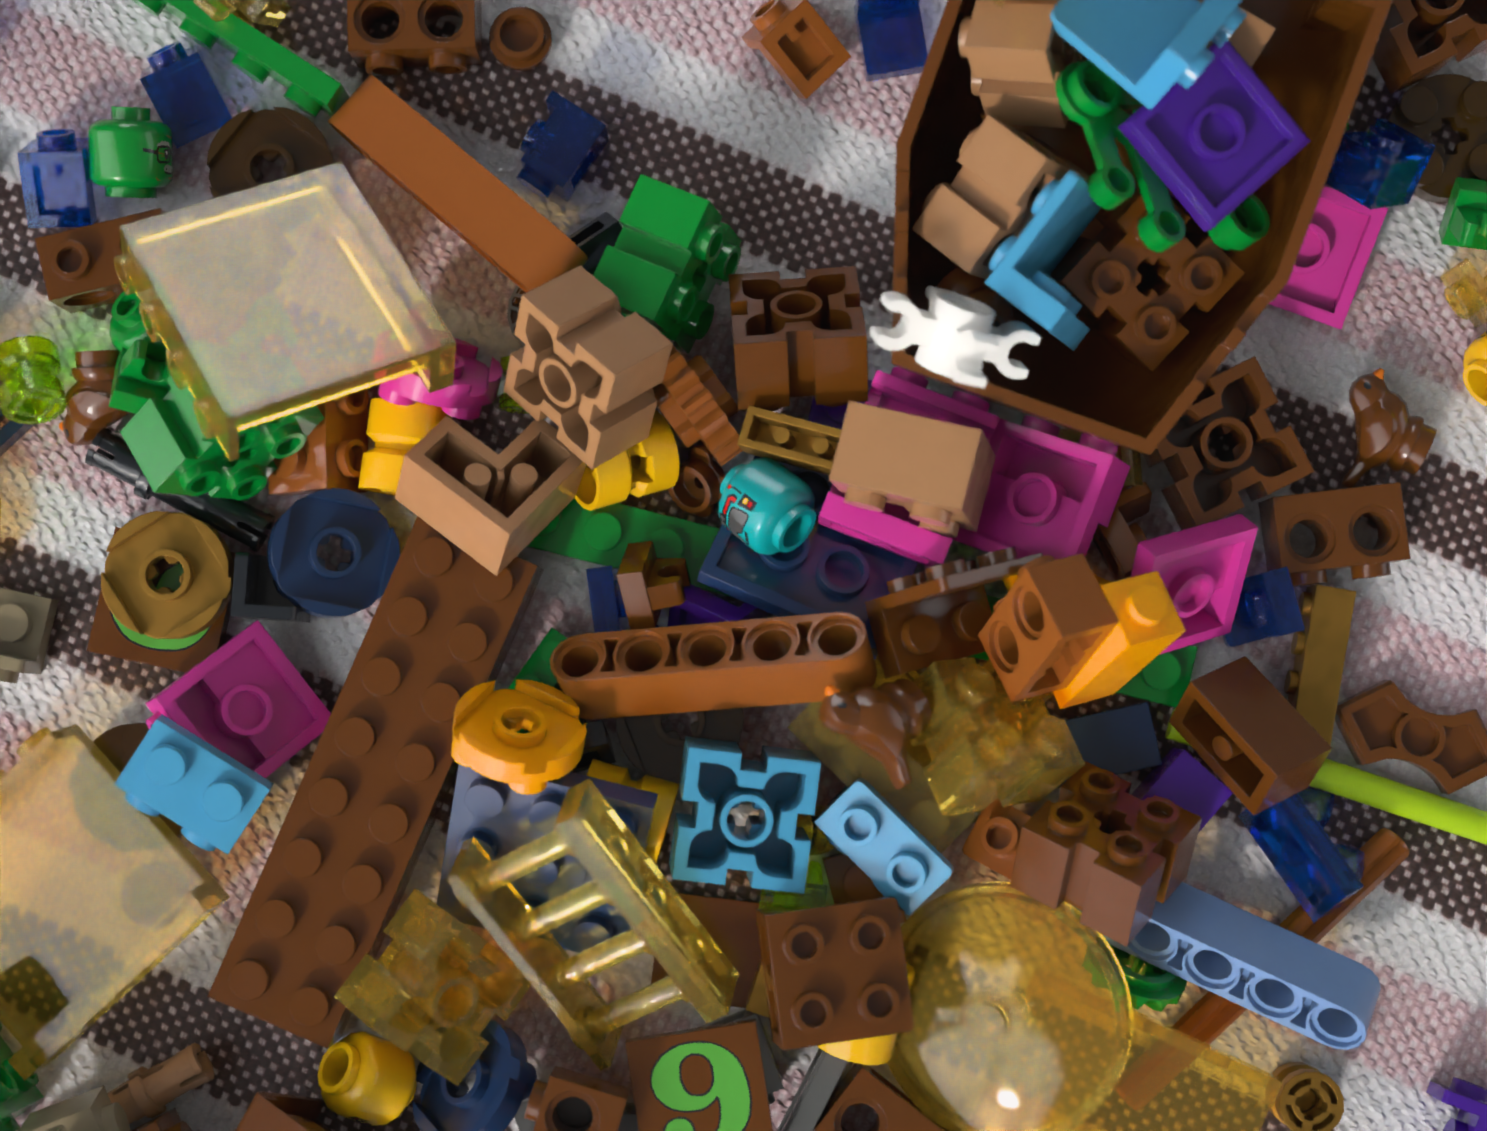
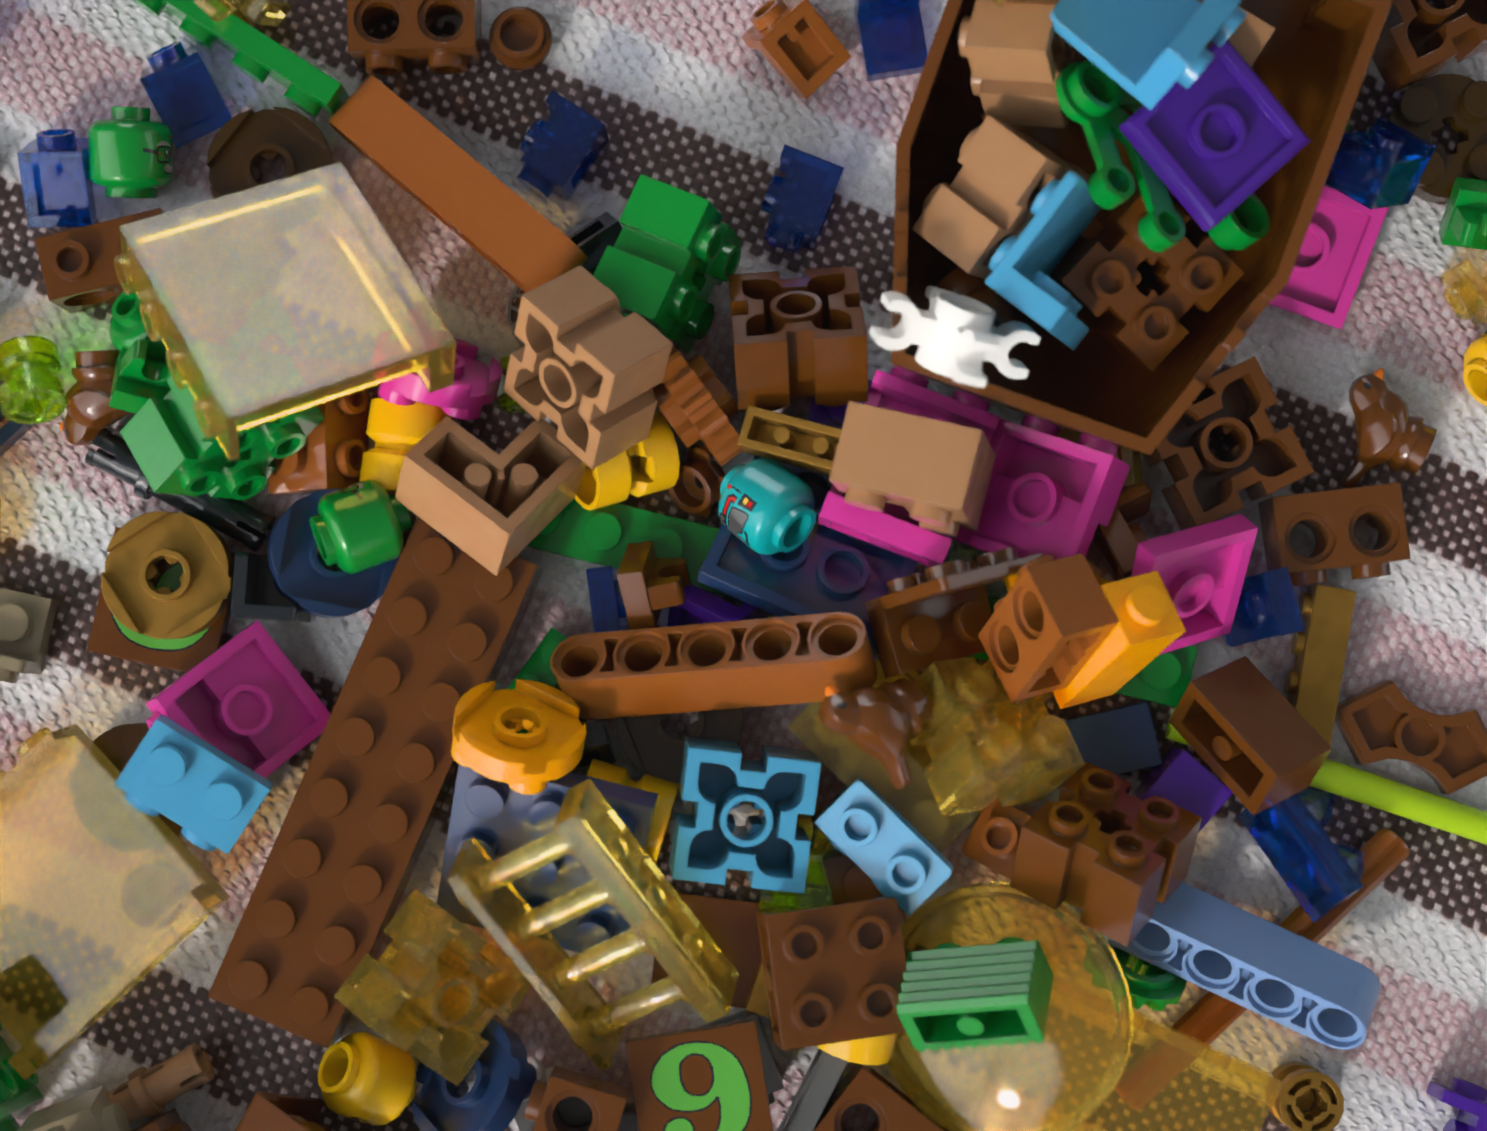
(360, 526): none -> green head
(800, 200): none -> clear blue brick
(976, 995): none -> green brick

